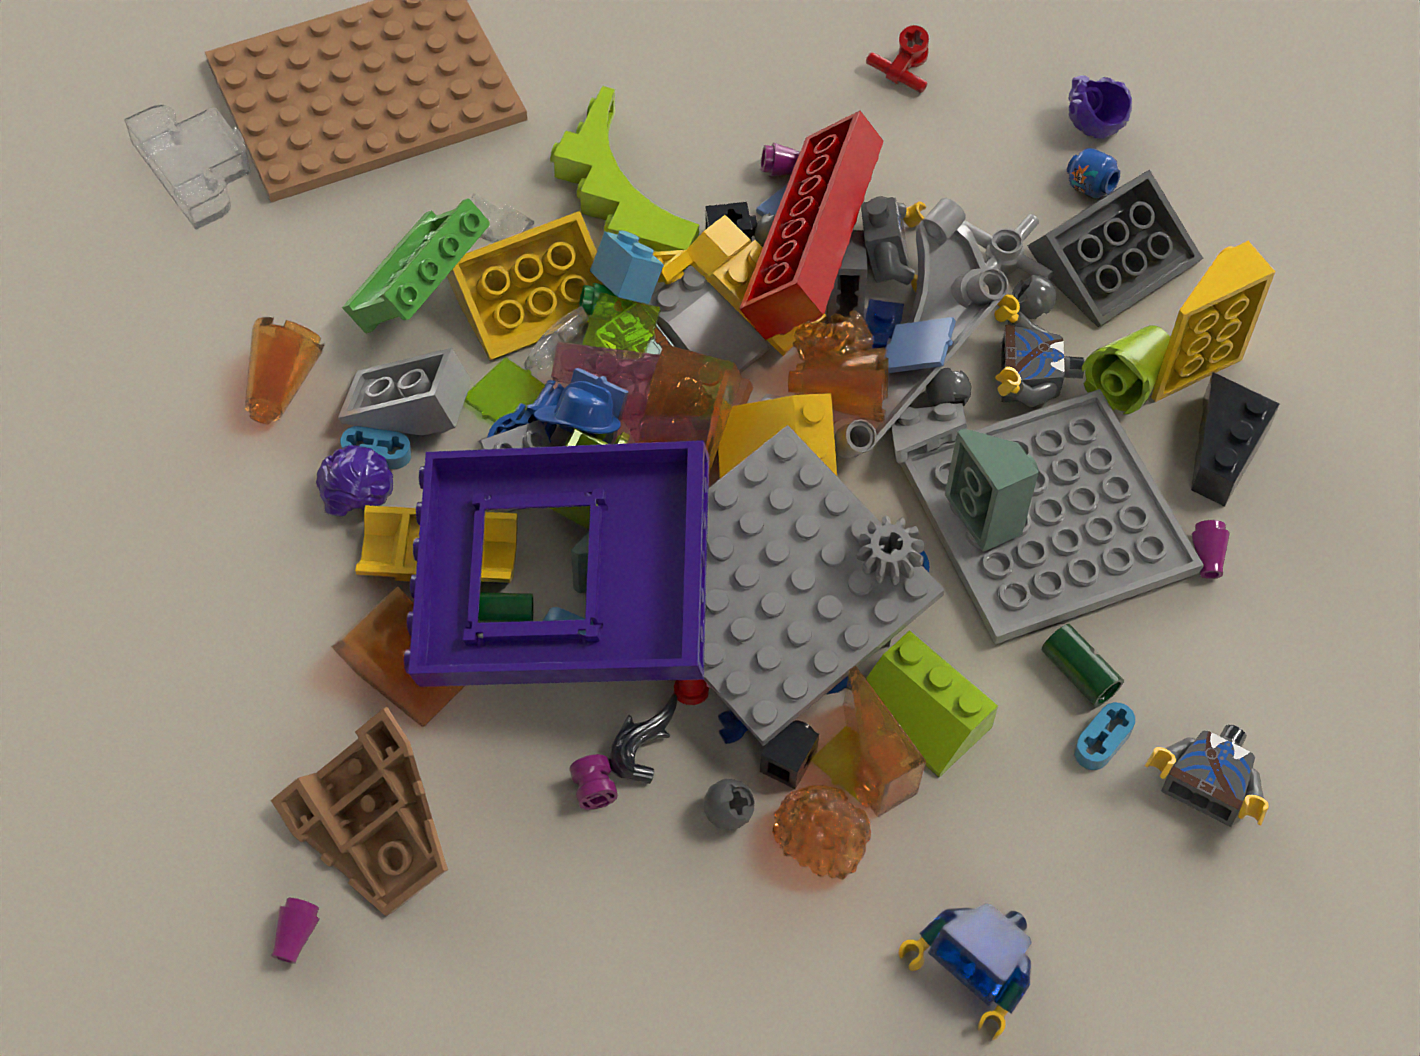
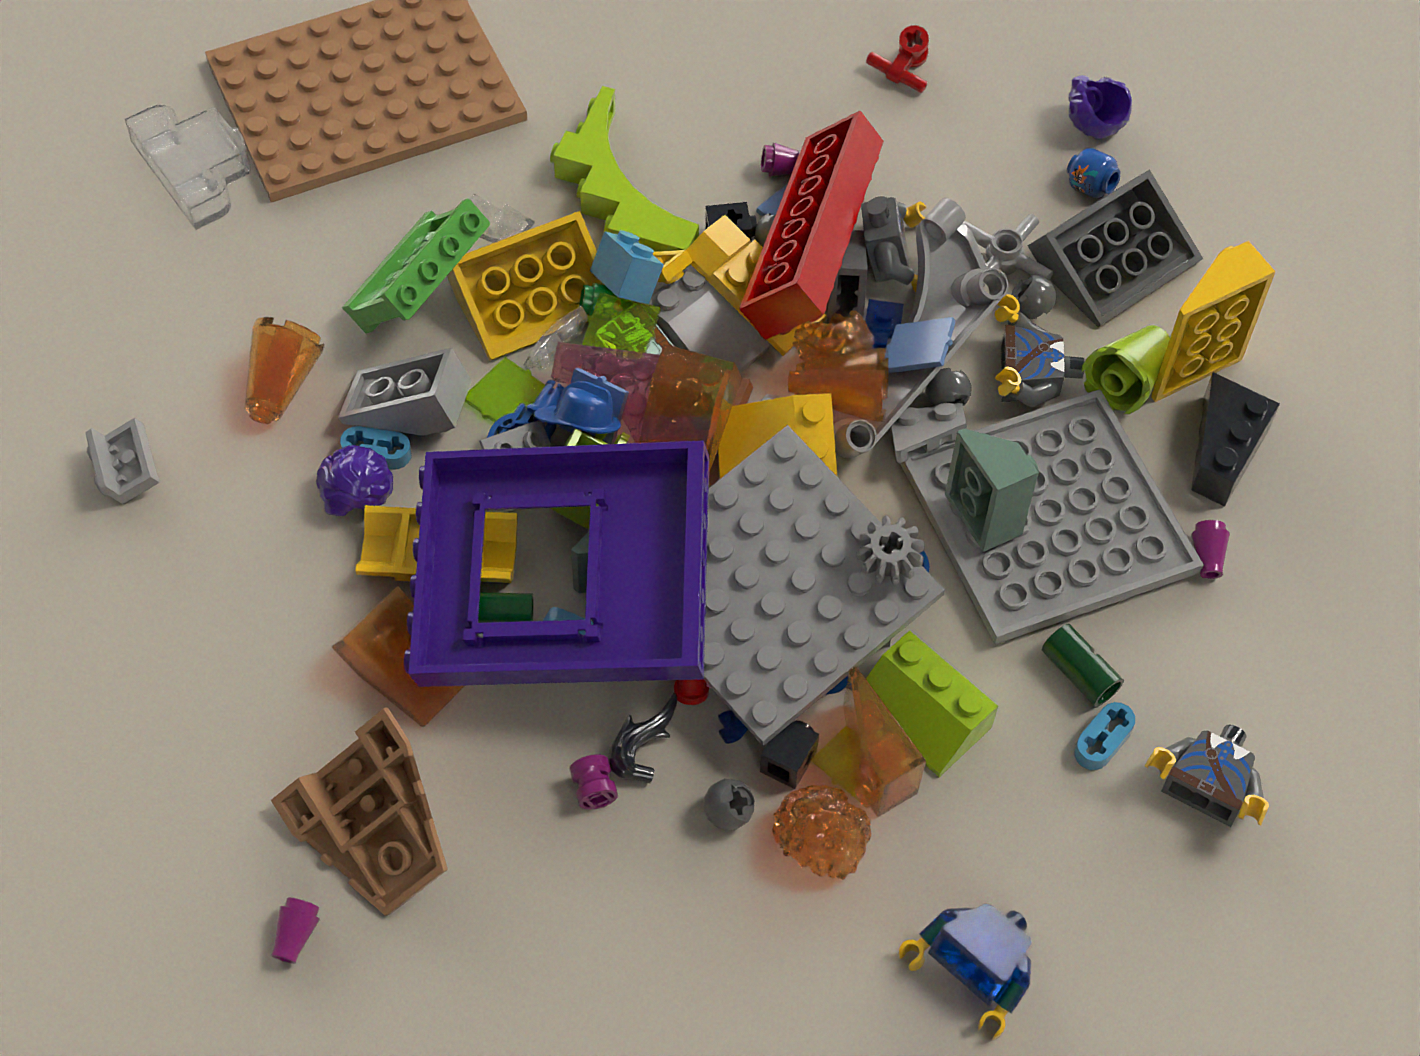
(122, 461): none -> light grey bracket

